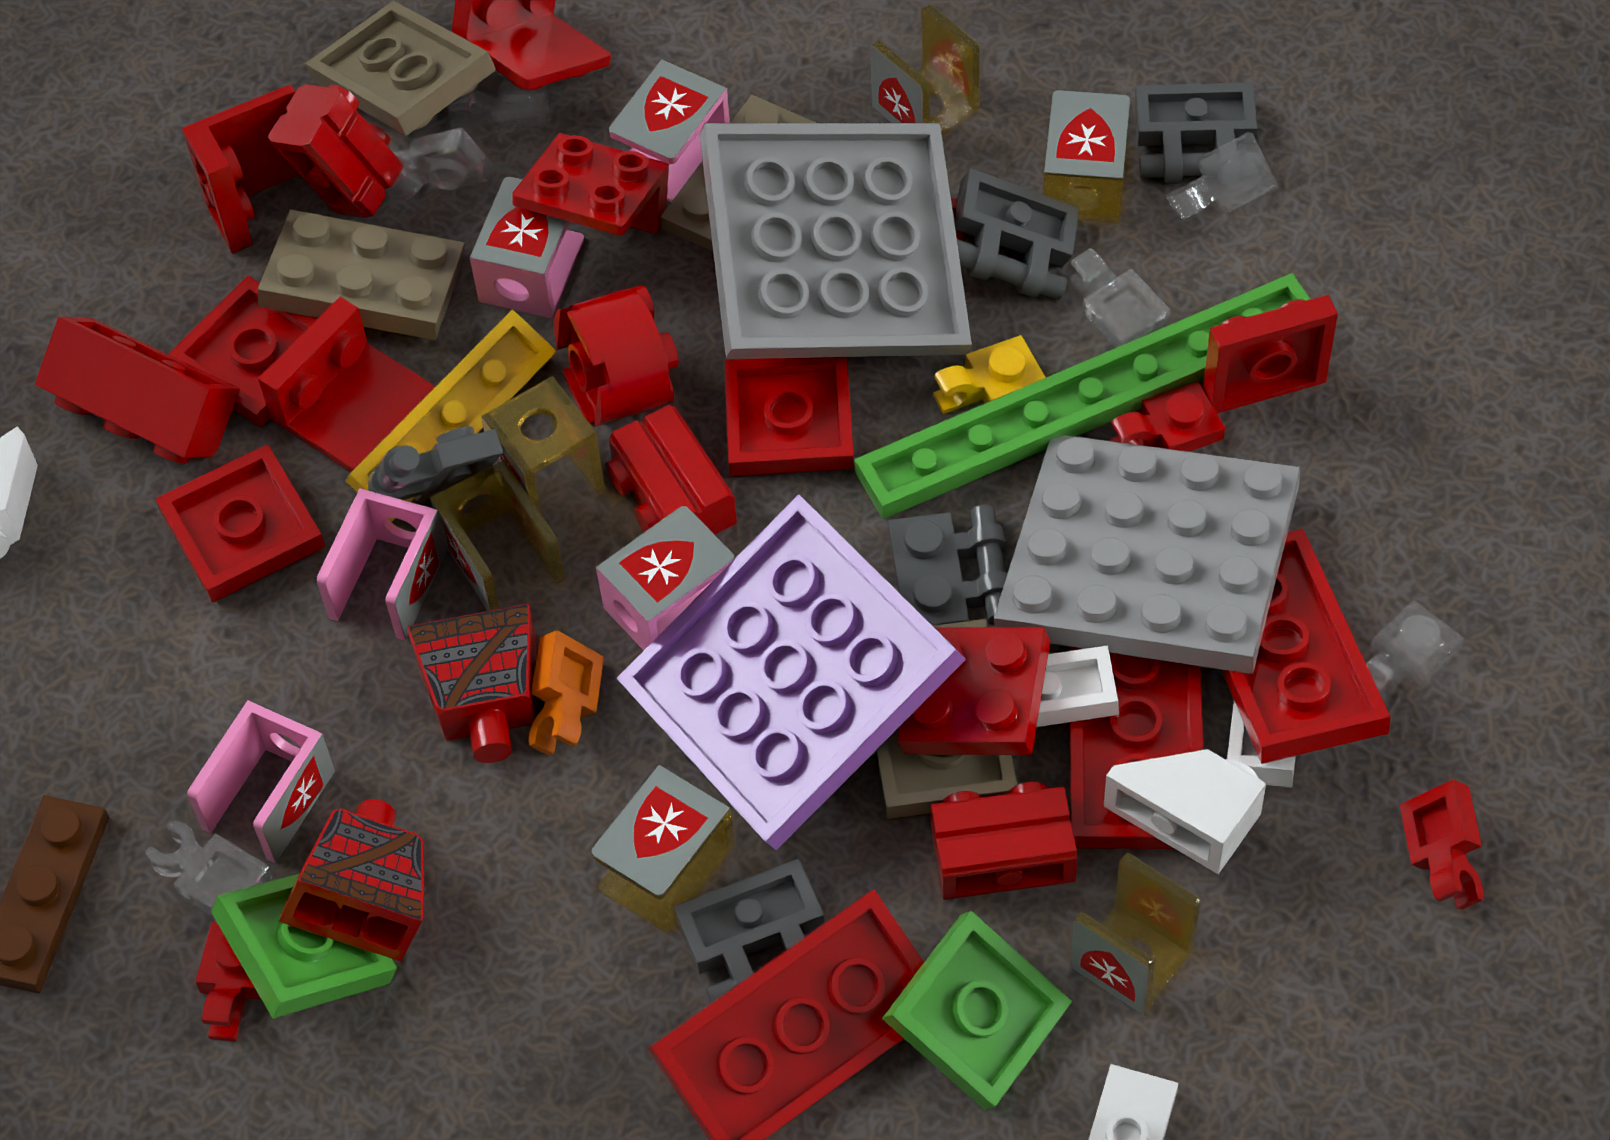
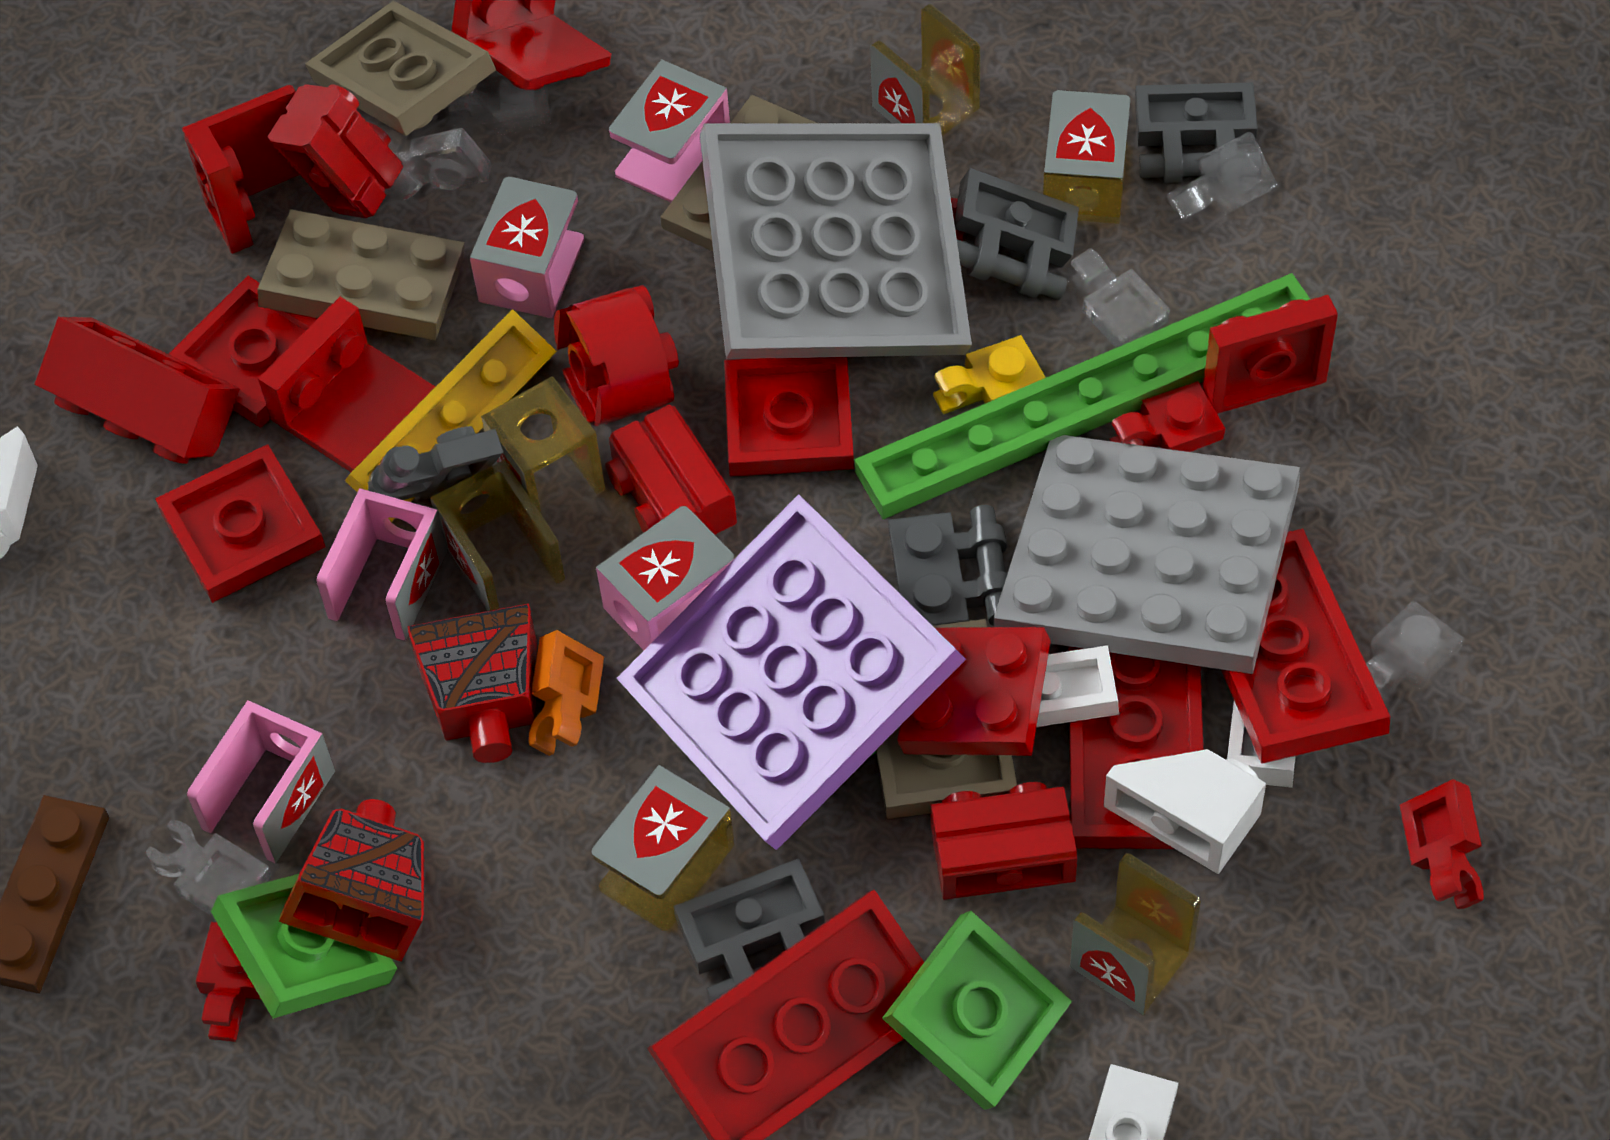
(596, 186): red bracket -> none

